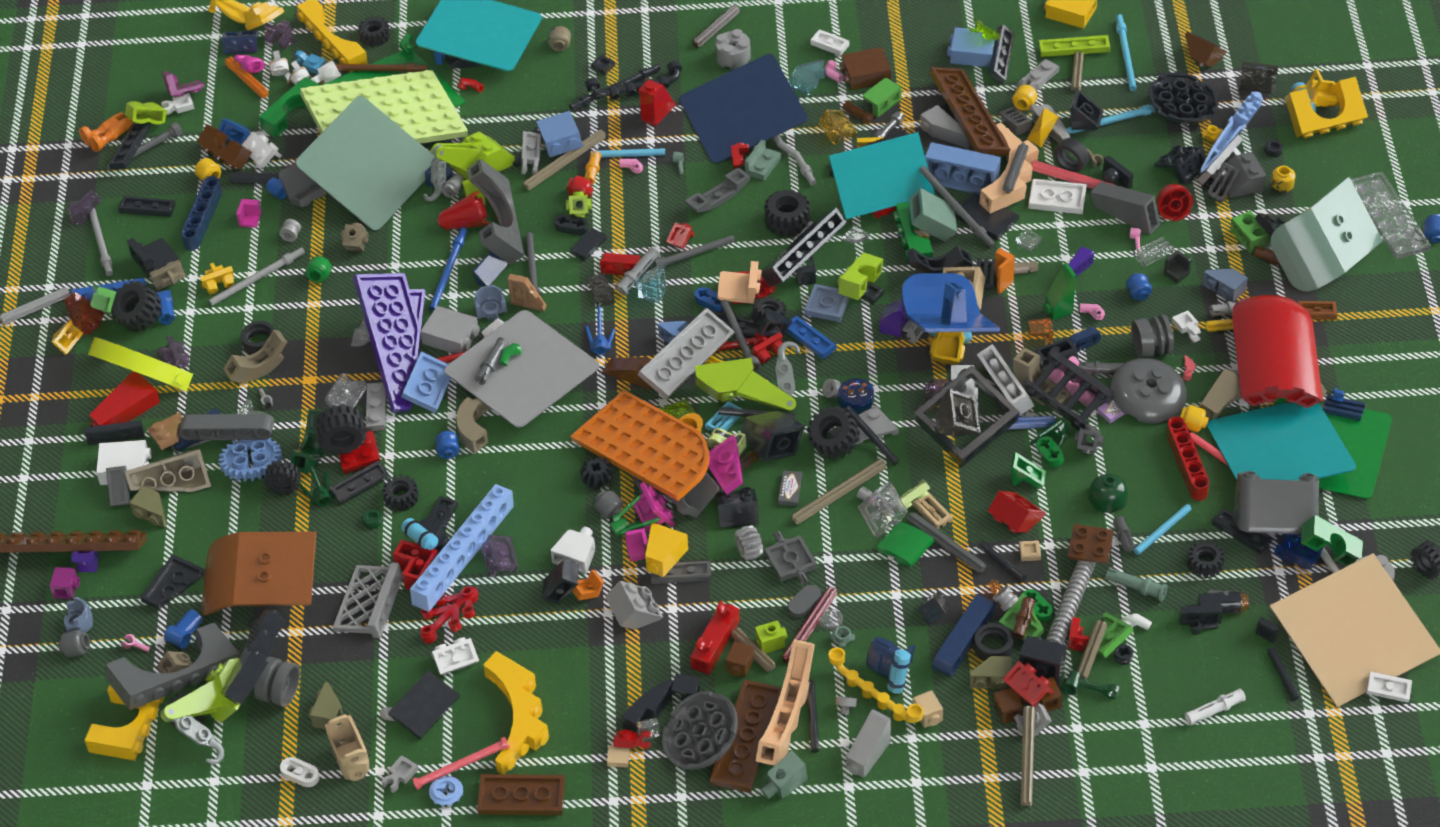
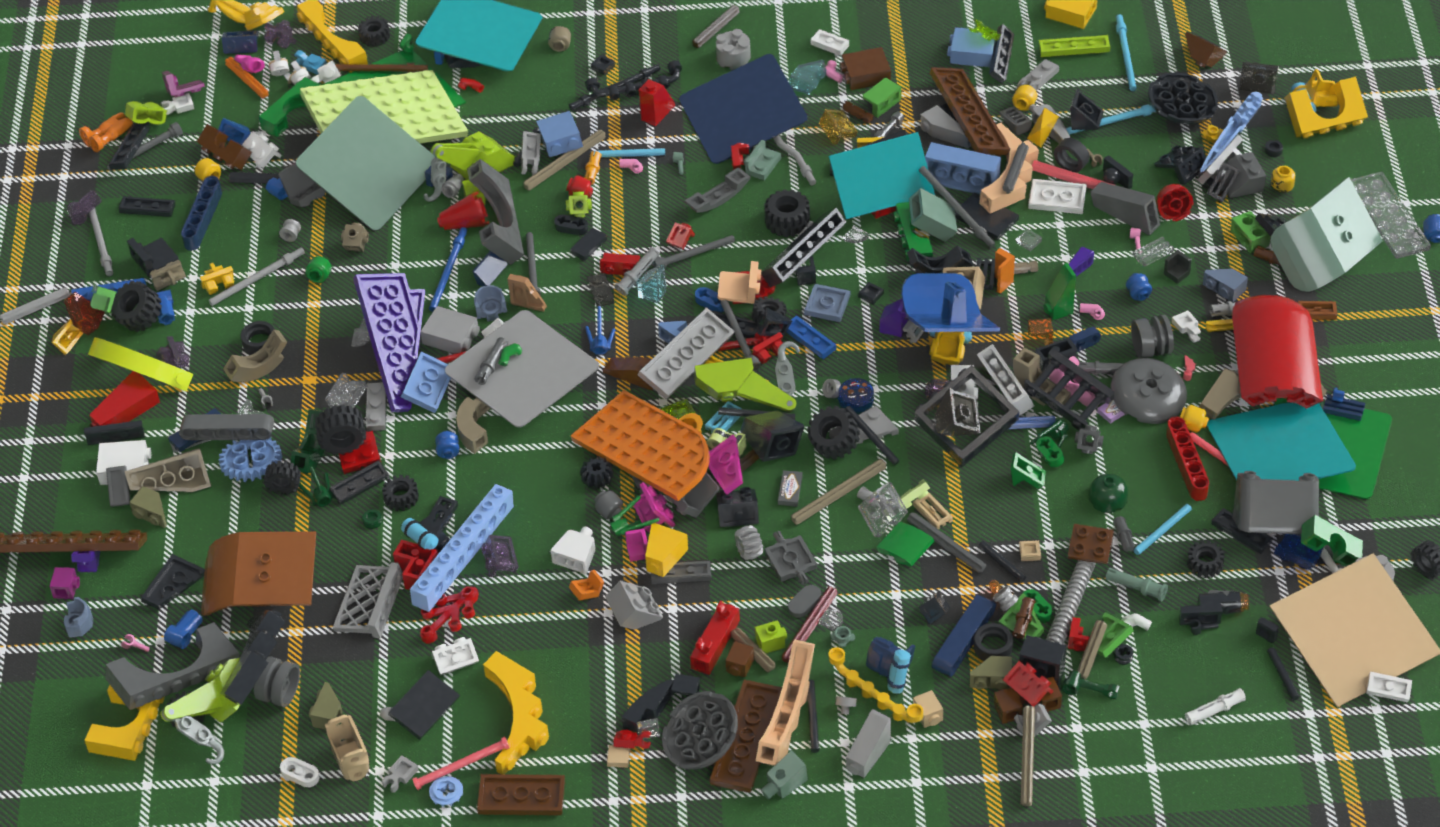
(74, 643): dark grey head -> none
(167, 431): medium nougat wing -> none
(174, 662): dark tan brick -> none
(249, 213): dark pink panel -> none
(560, 581): black brick -> none
(854, 280): lime arch -> none
(1015, 511): red slope -> none
(1077, 71): dark tan axle -> none

